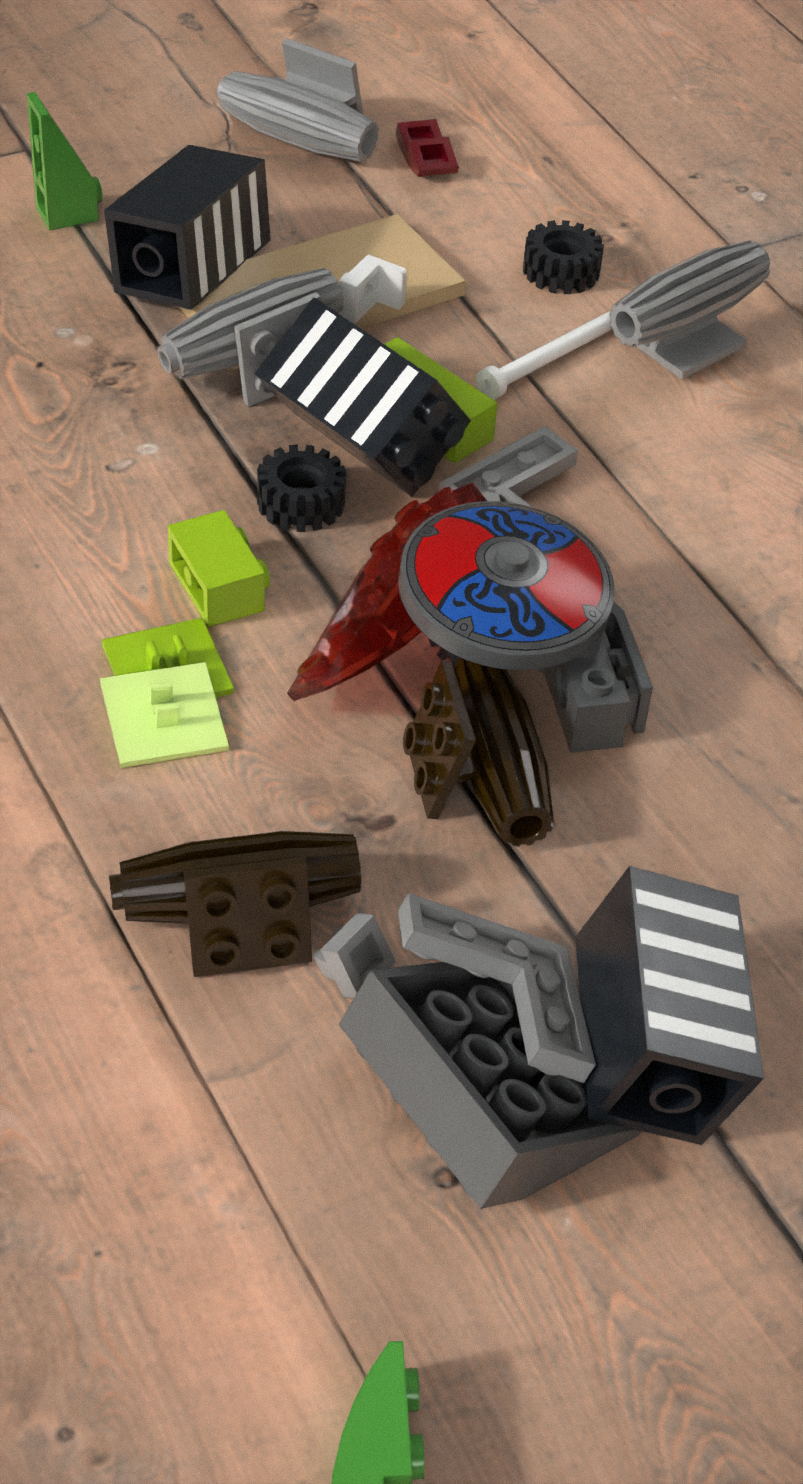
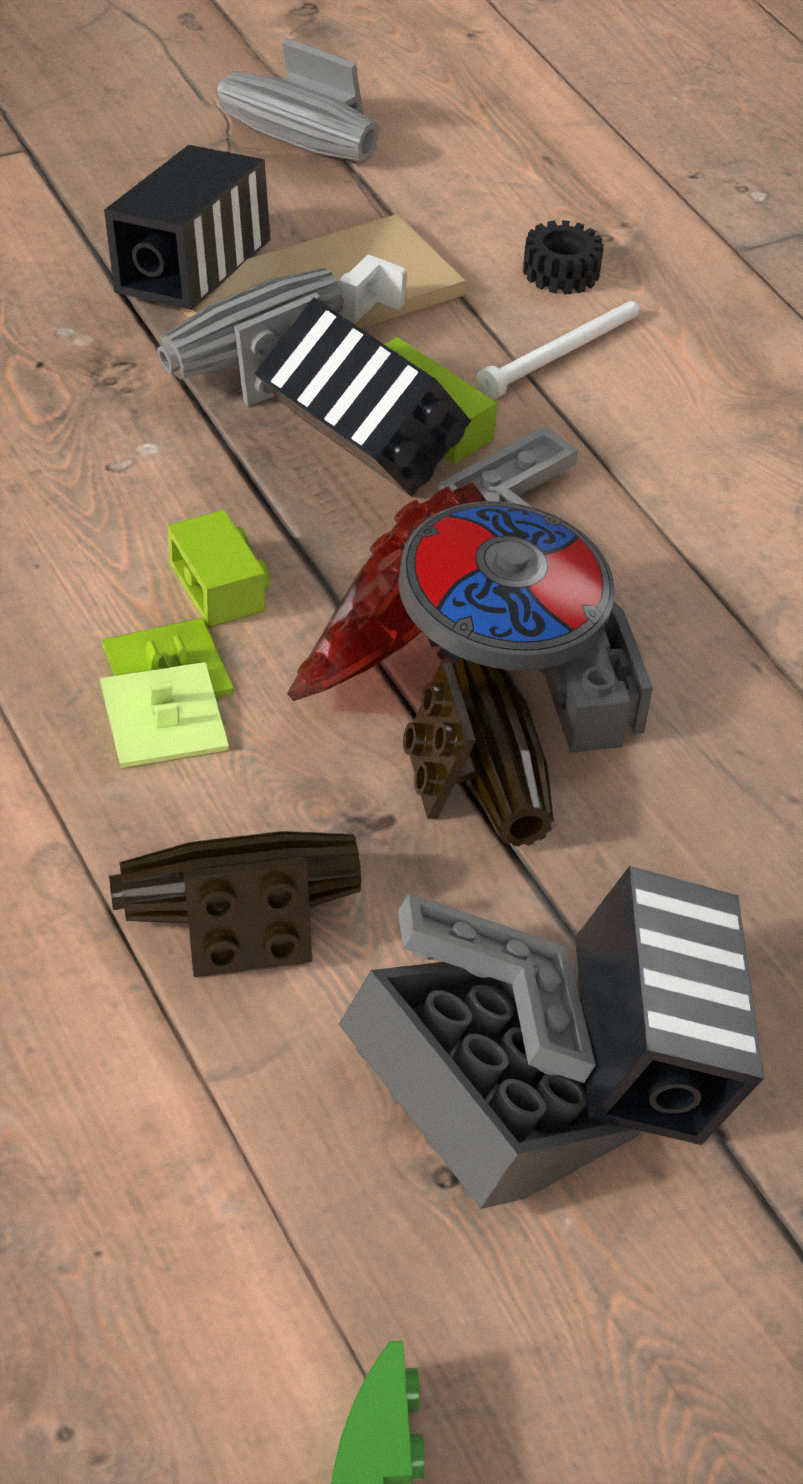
(62, 183): bright green slope -> none
(295, 506): black tyre -> none
(354, 953): light grey tile -> none
(426, 148): dark red slope -> none
(677, 309): light grey plate -> none

